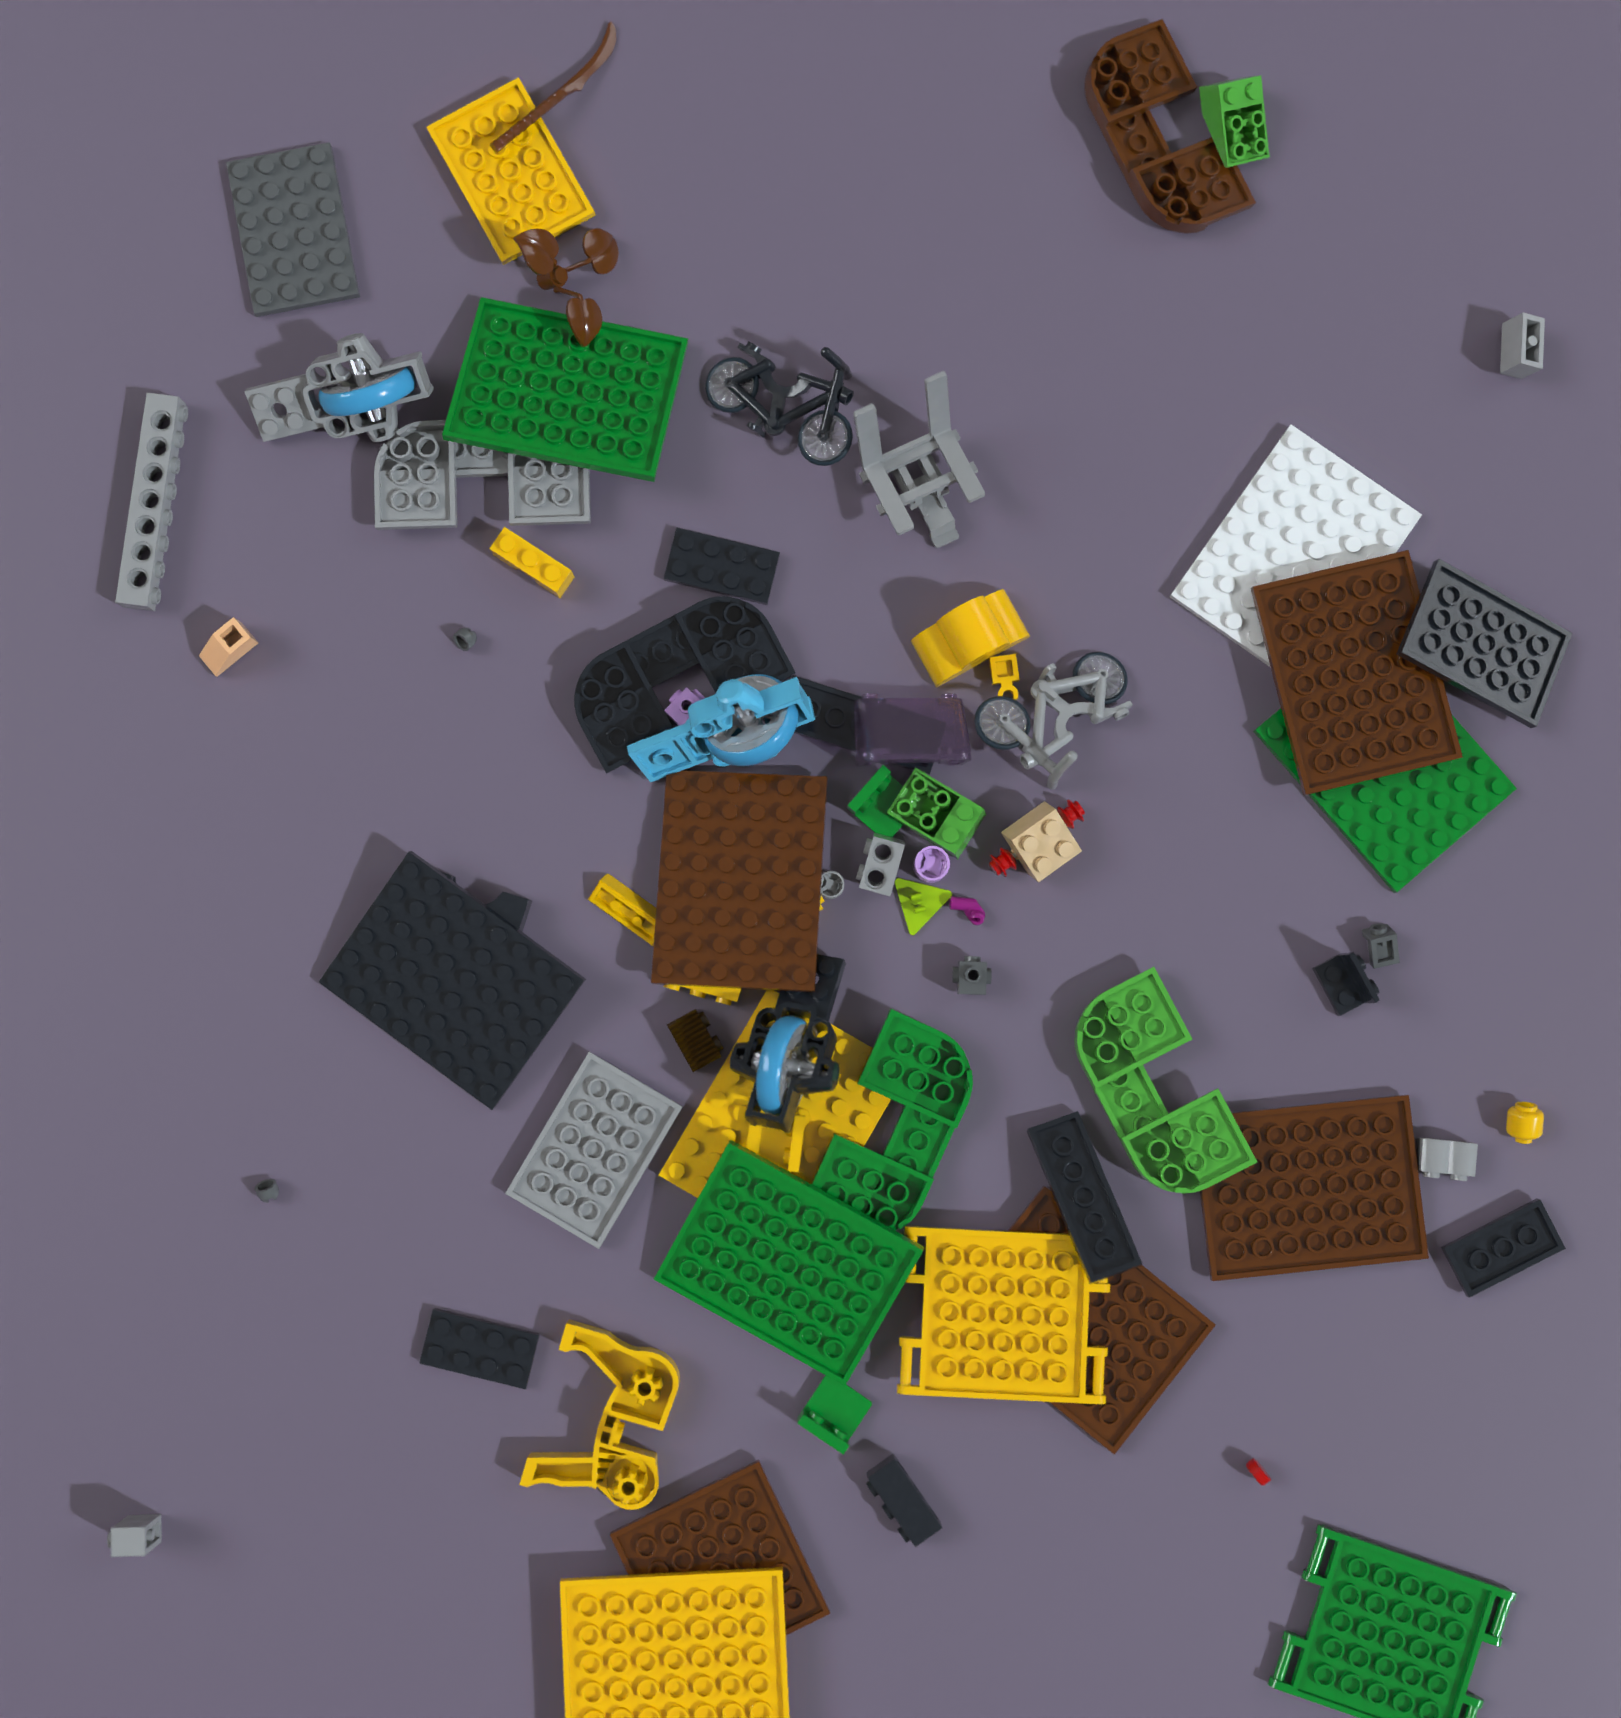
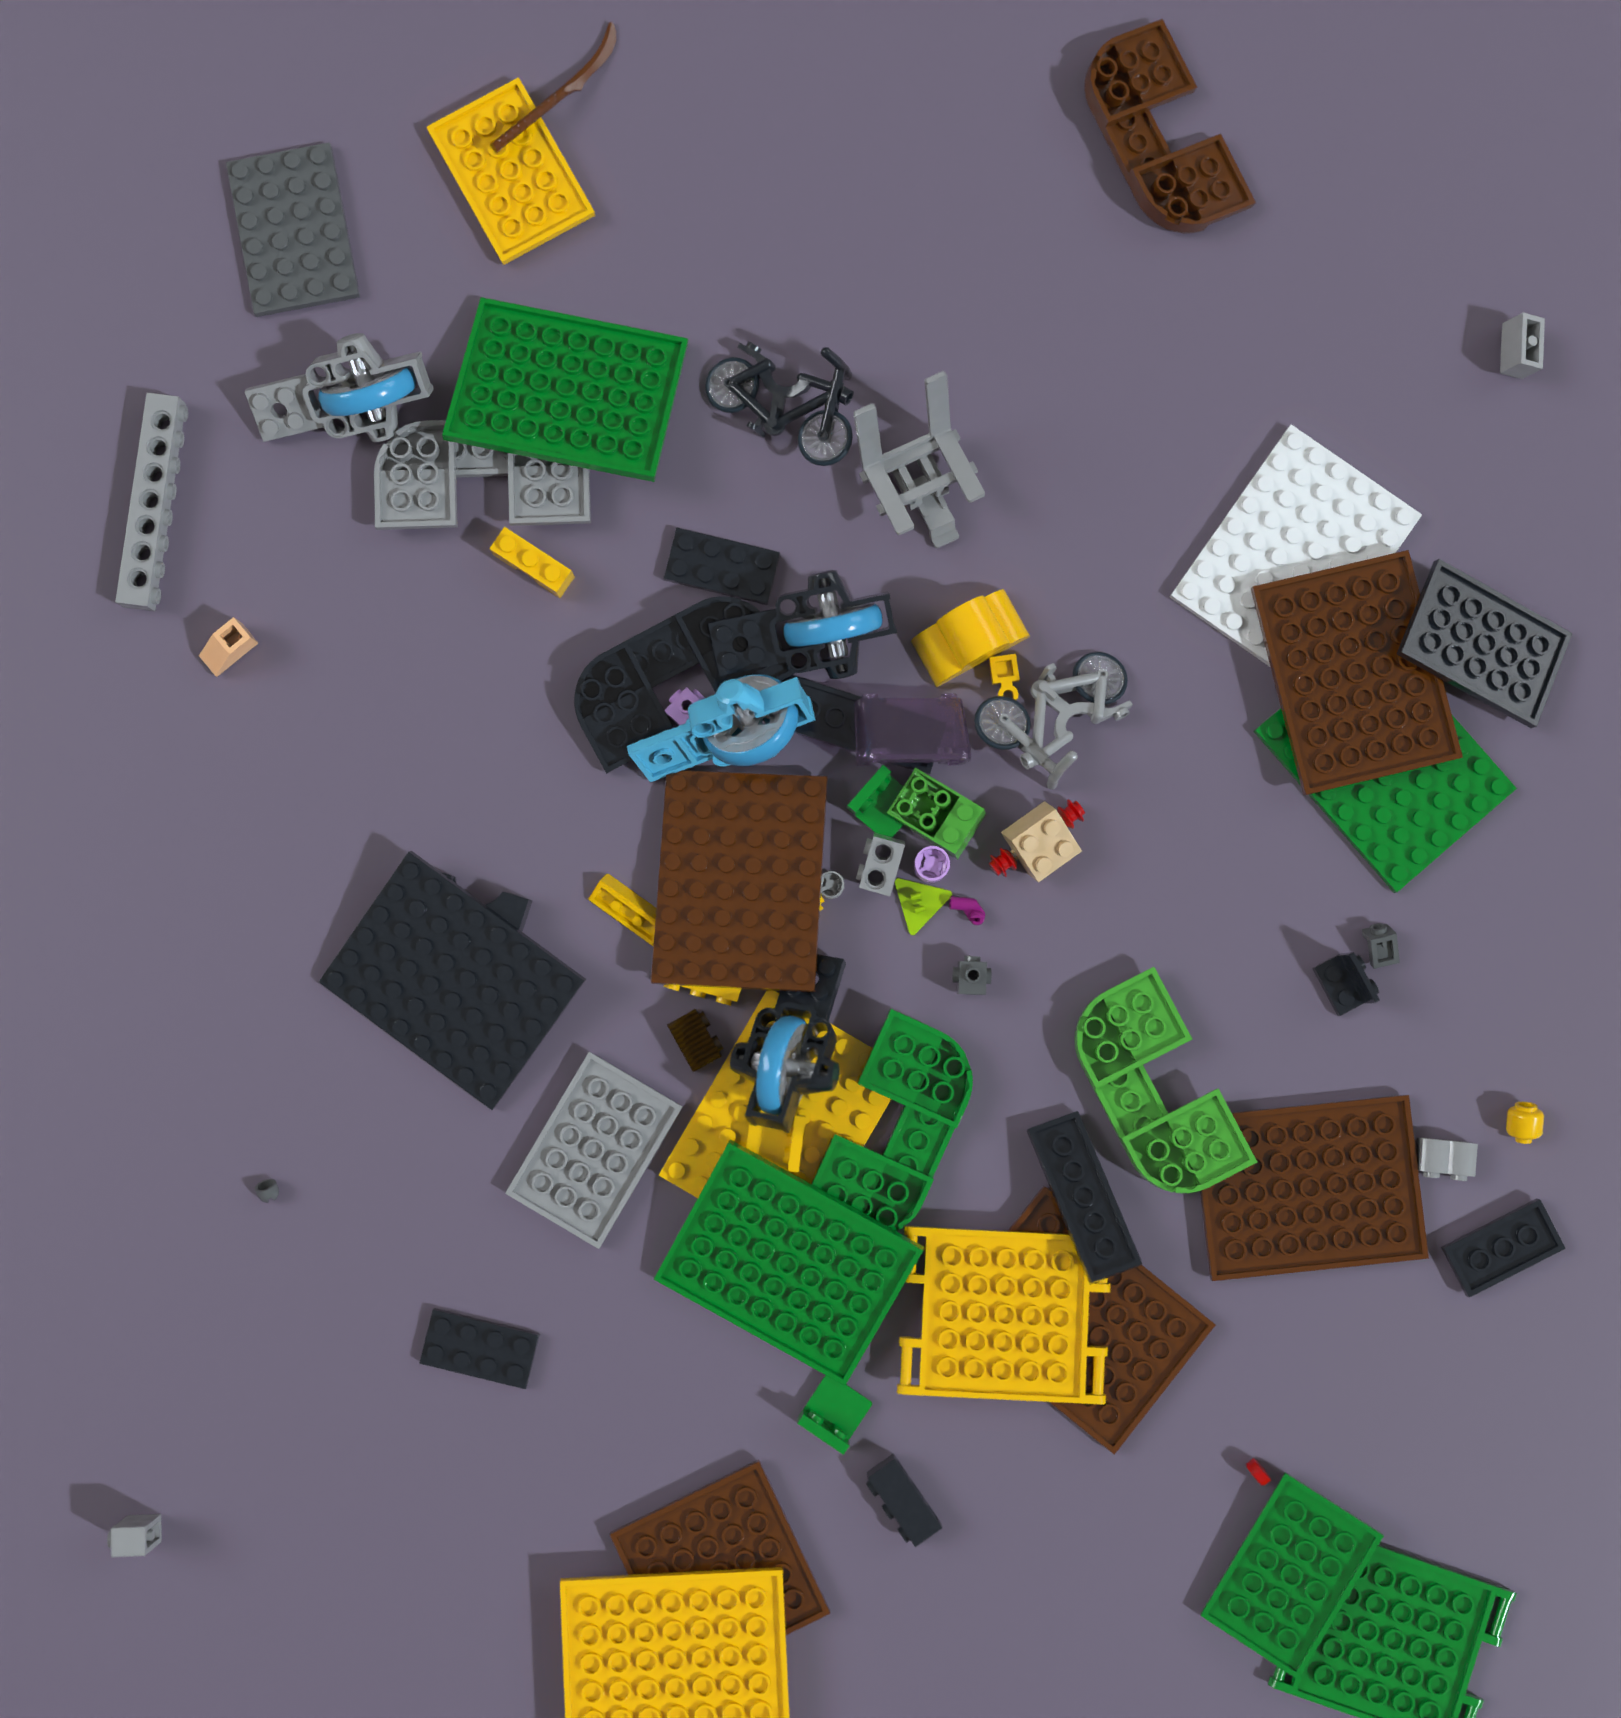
(465, 638): dark grey hinge -> none
(539, 253): reddish brown plant -> none
(643, 1395): yellow animal -> none
(806, 630): none -> black piece
(1236, 119): bright green slope -> none
(1291, 1575): none -> green plate

